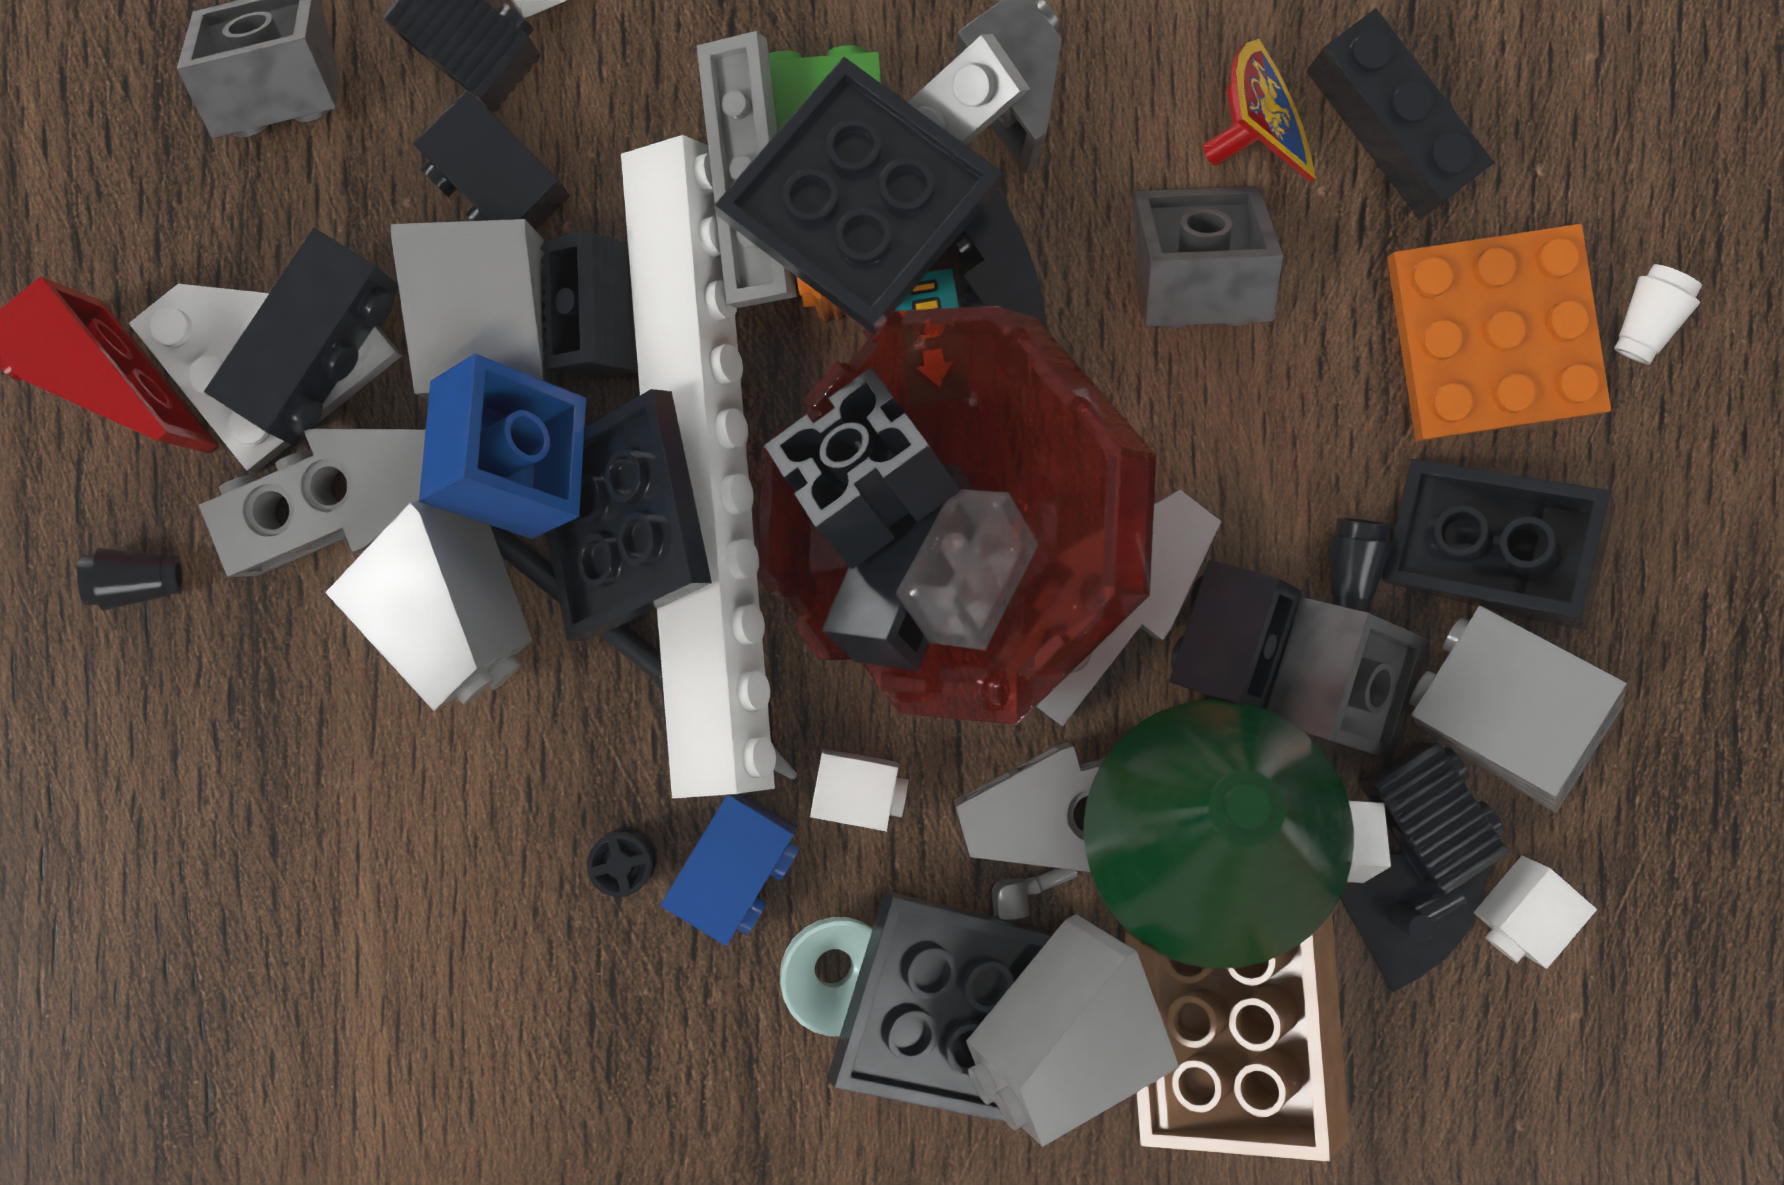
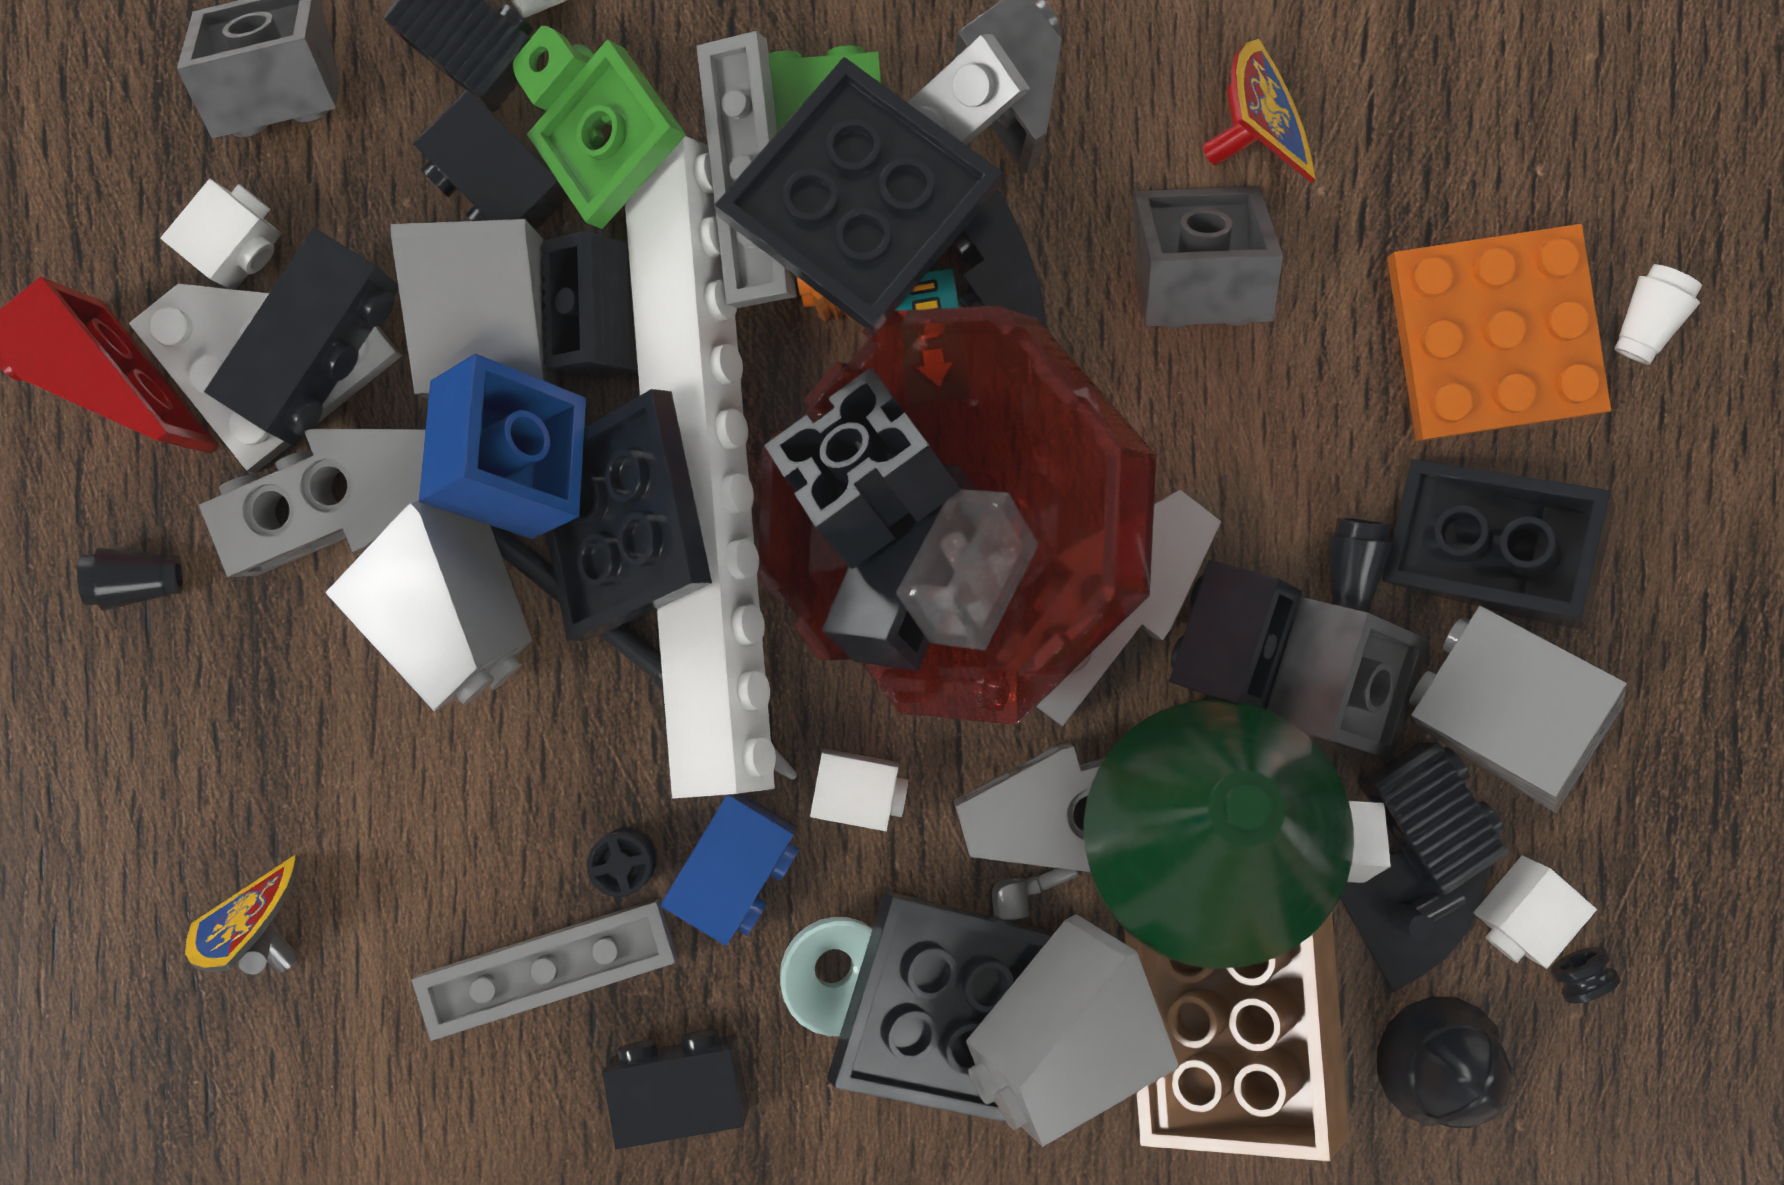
(224, 234): none -> white brick
(242, 927): none -> shield
(544, 969): none -> light grey plate
(582, 95): none -> bright green plate
(675, 1089): none -> black brick
(1398, 114): black brick -> none
(1444, 1064): none -> black helmet
(1585, 975): none -> black bush

